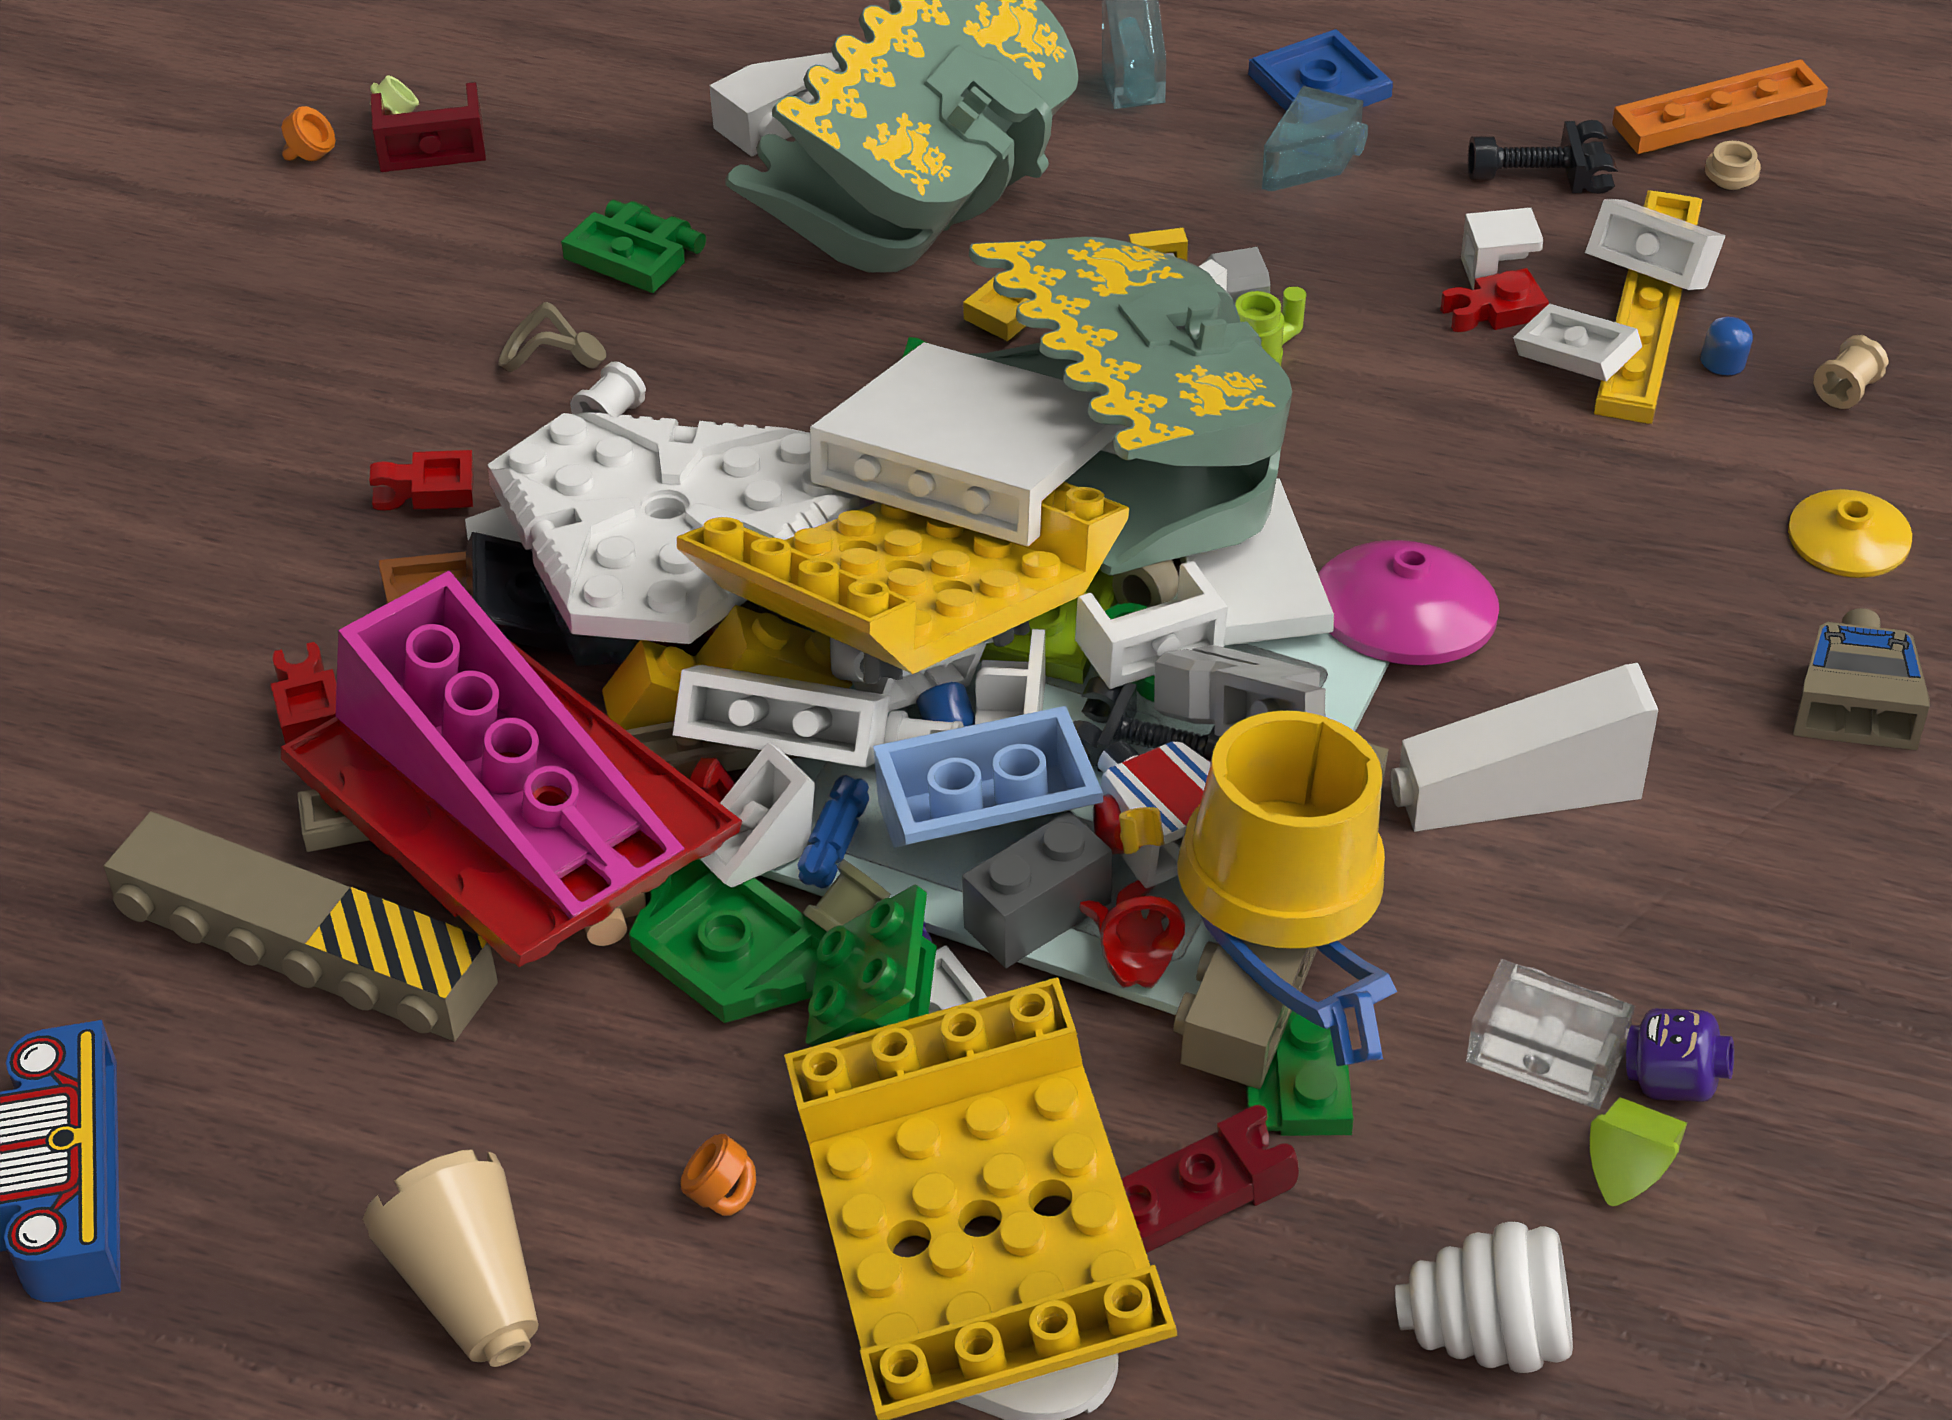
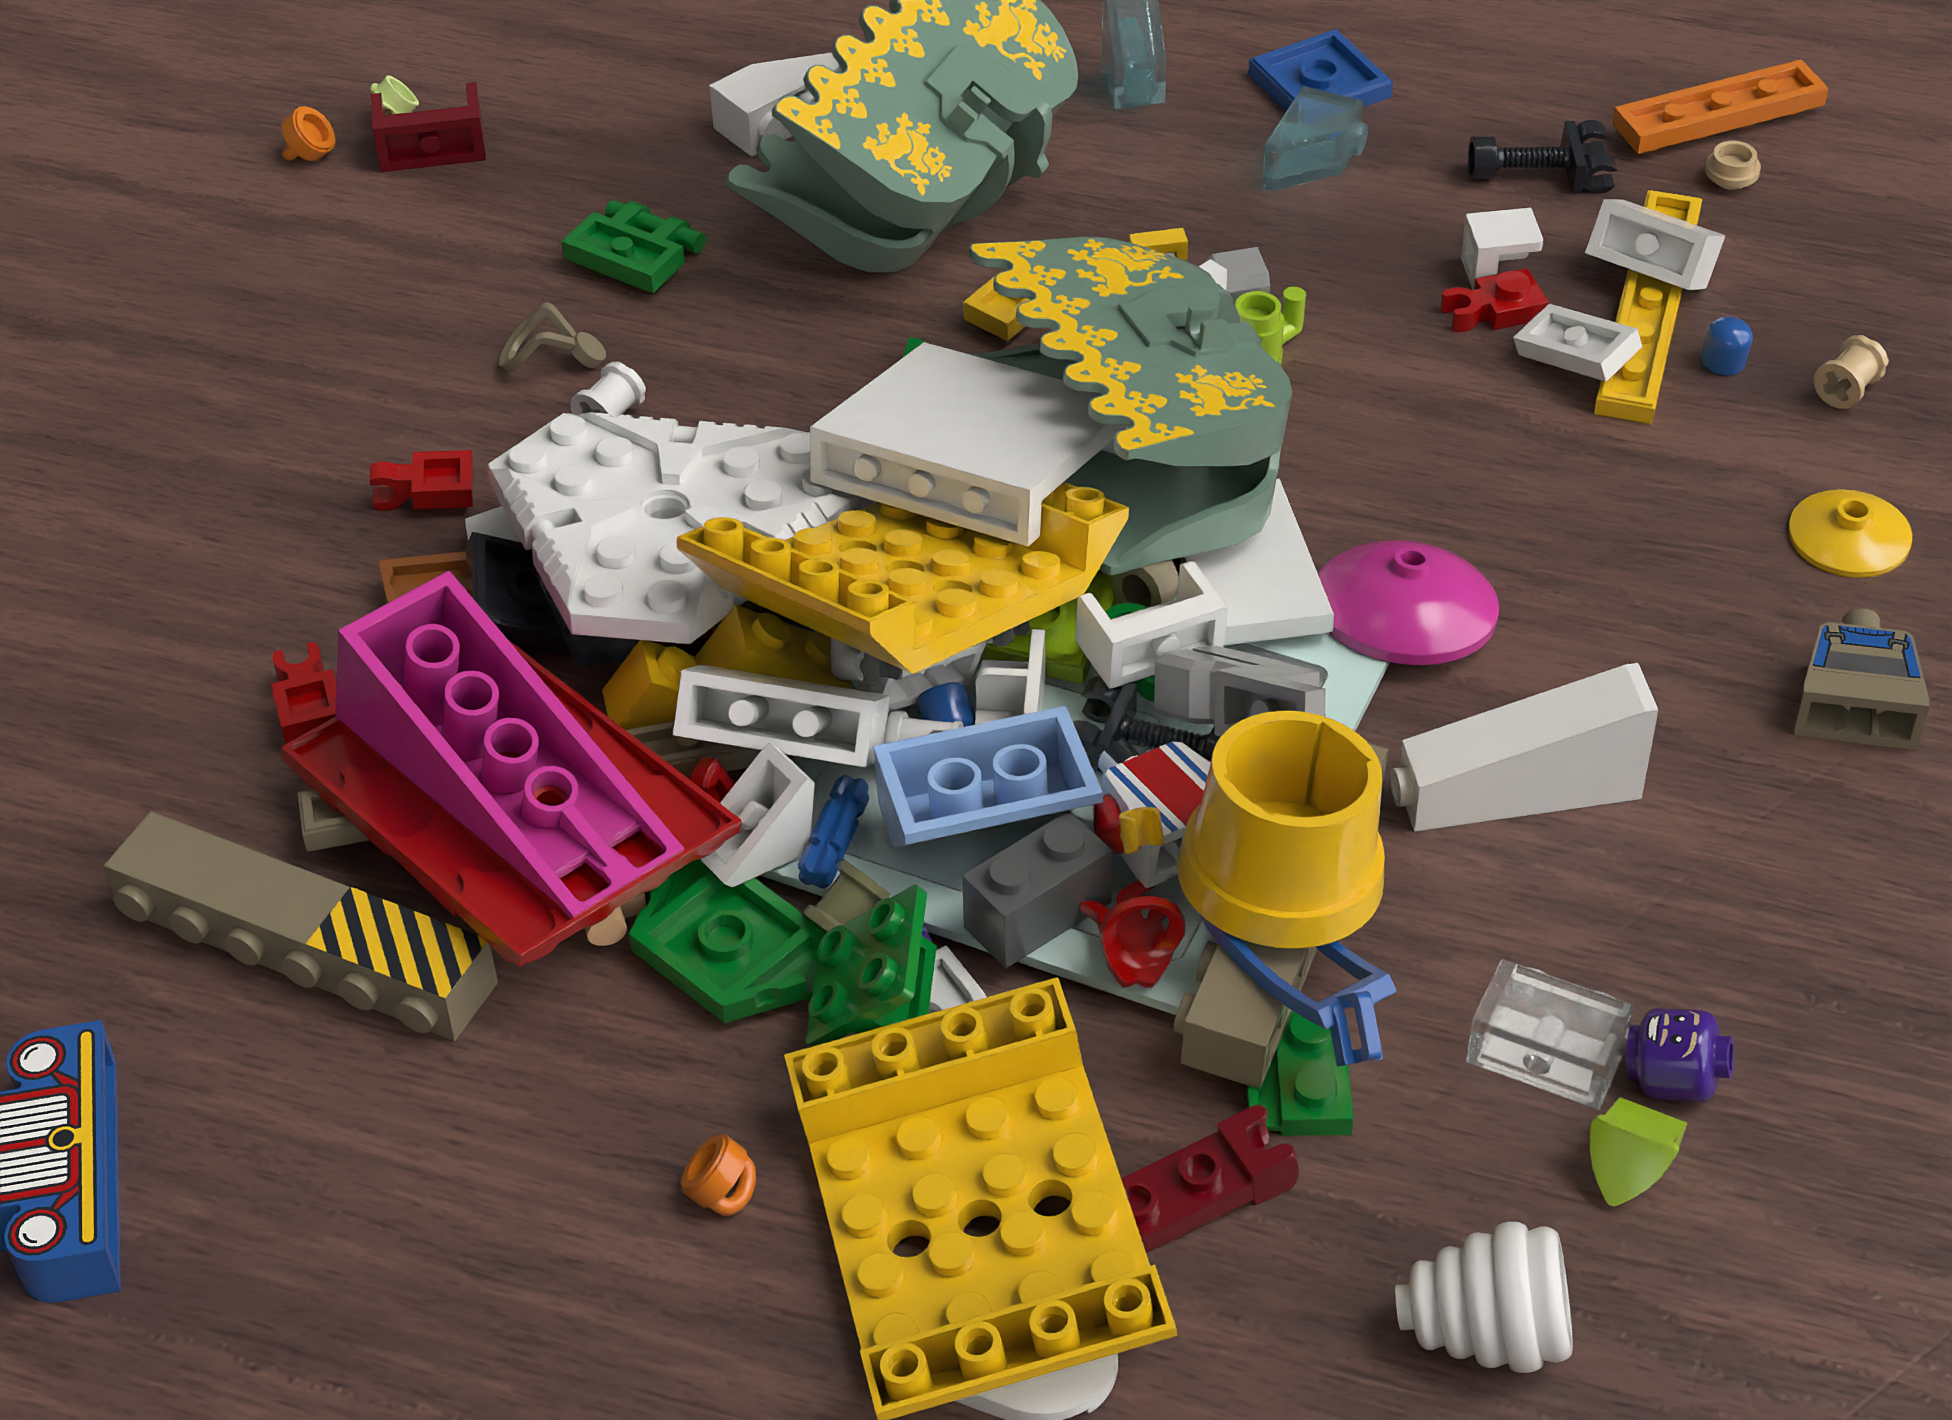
(460, 1252): tan cone -> none

